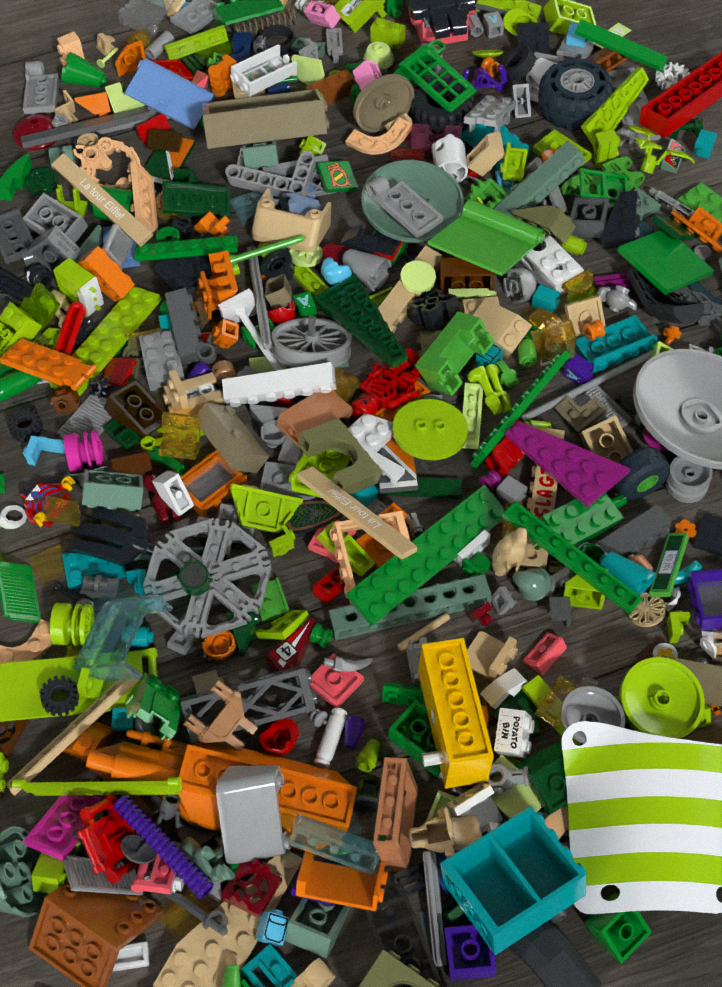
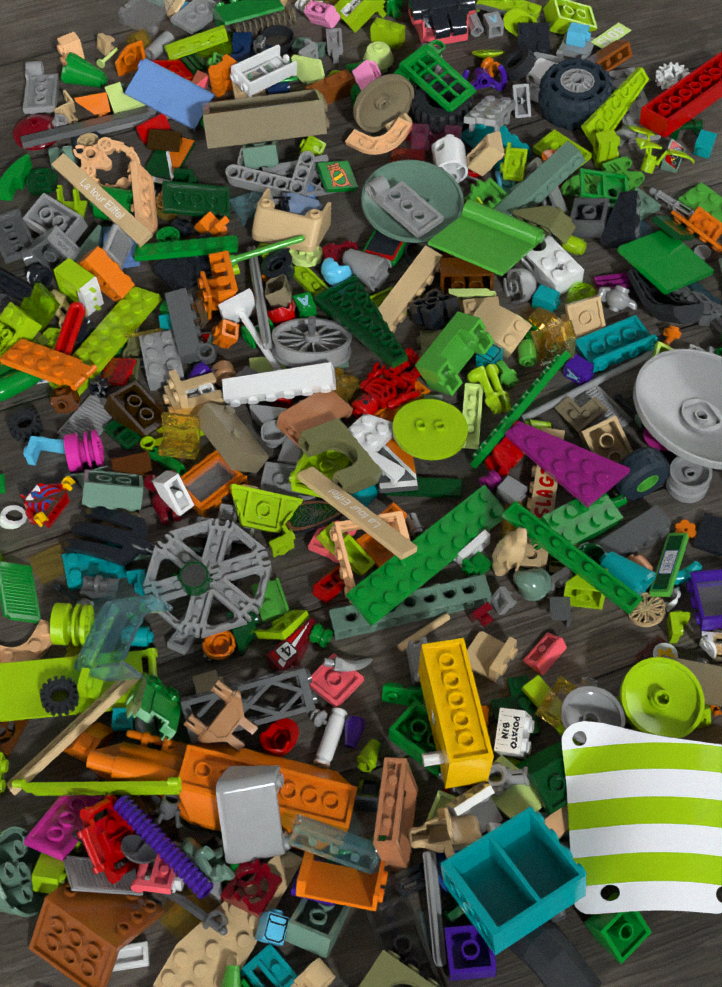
(61, 511): clear yellow piece -> none
(356, 239): black slope -> none
(418, 277): yellowish green tile -> none
(499, 689): white slope -> none
(579, 283): clear yellow tile -> none
(594, 330): orange wheel -> none
(621, 45): green tile -> none

